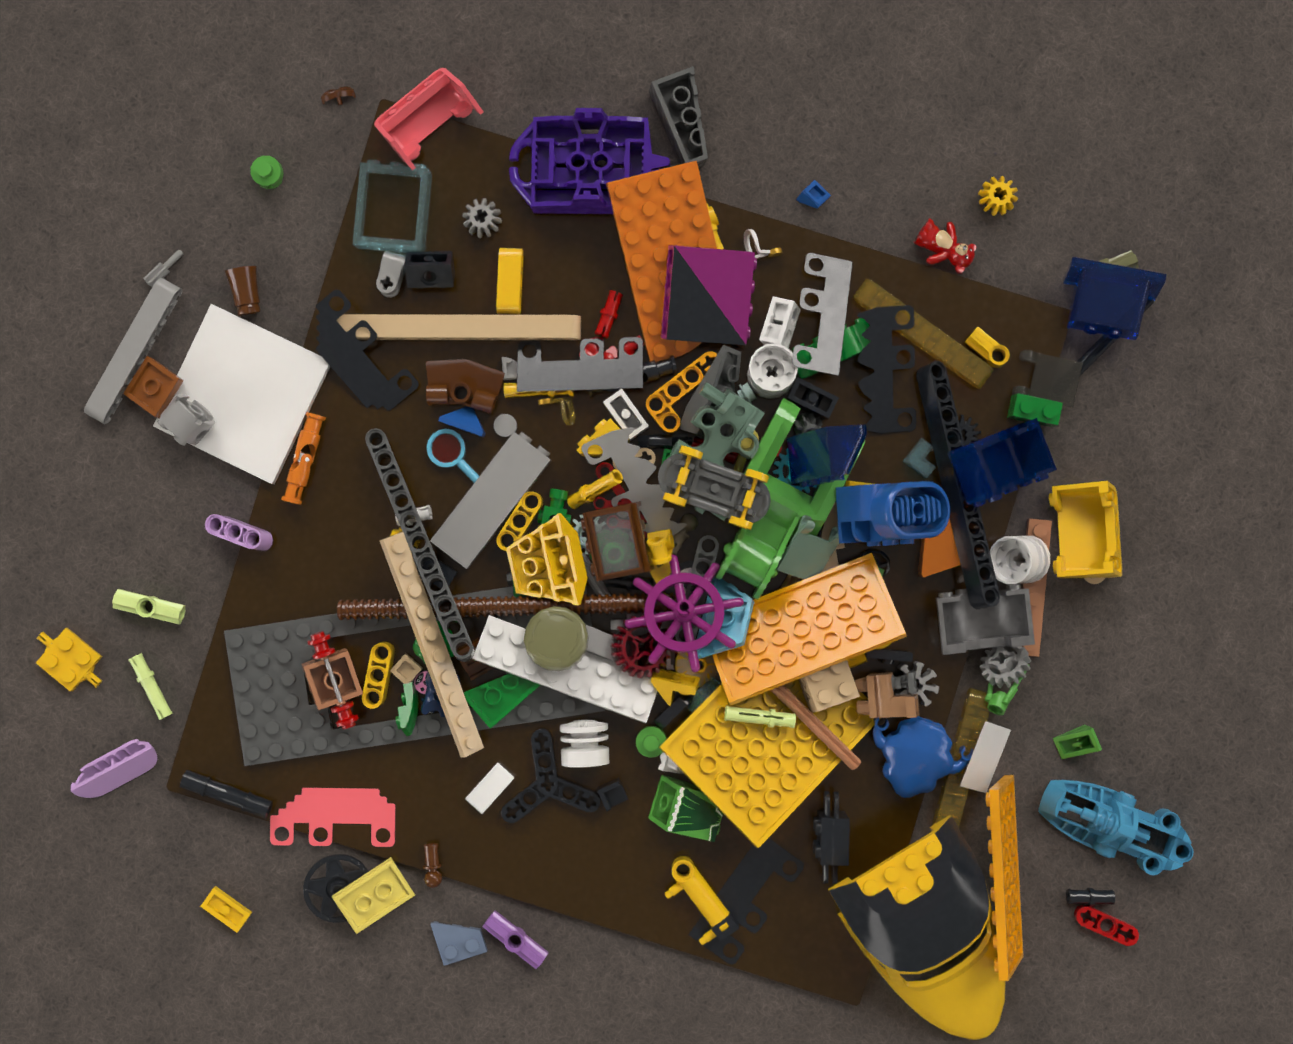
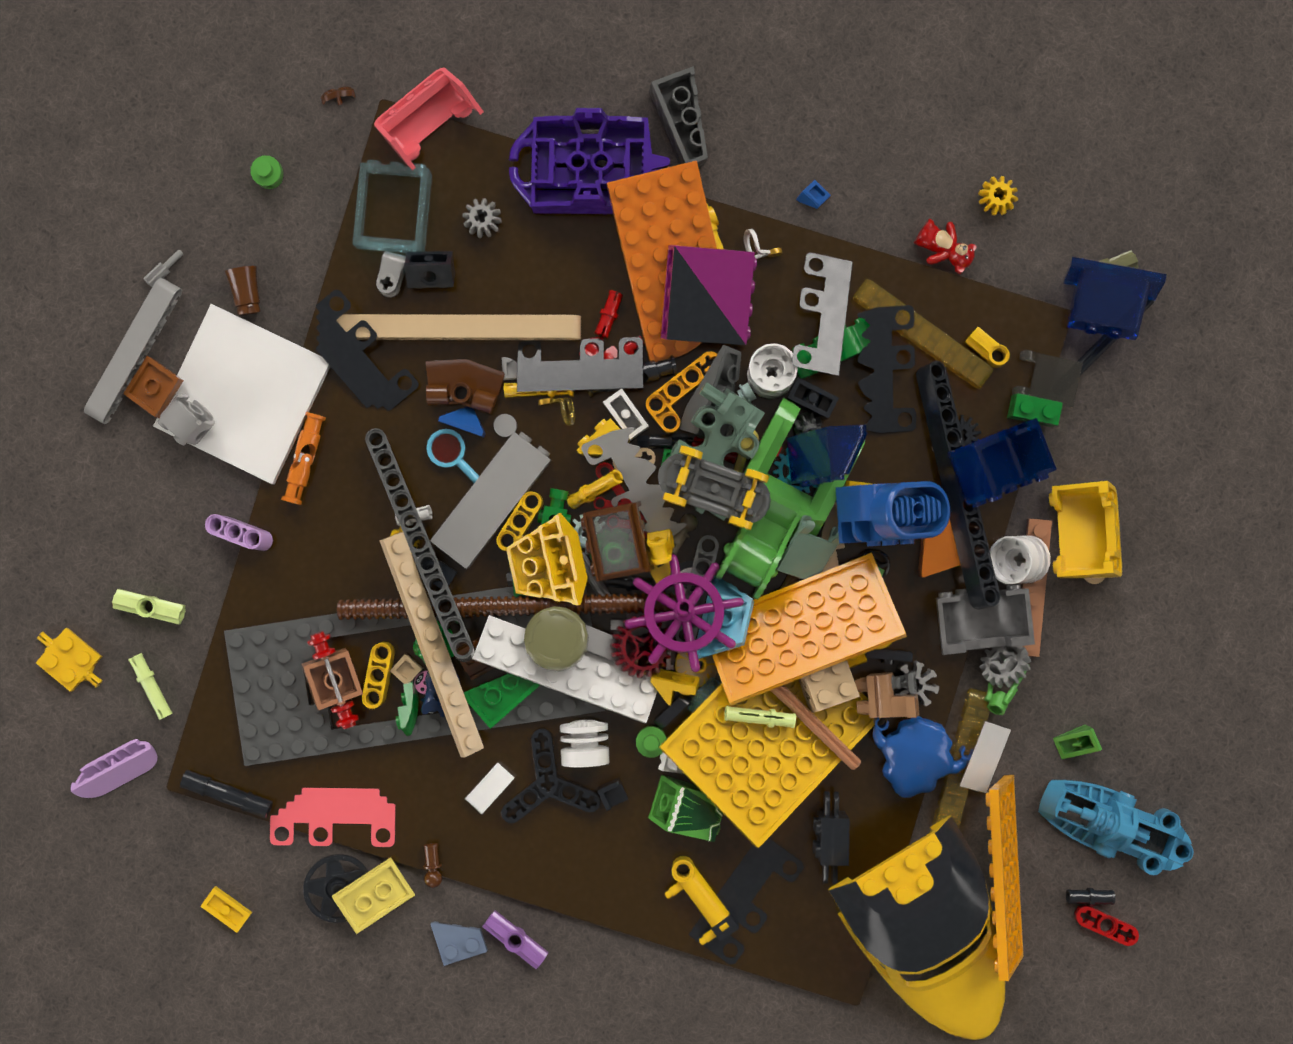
(509, 281): yellow beam -> none
(780, 322): white brick -> none
(917, 461): clear light blue piece -> none

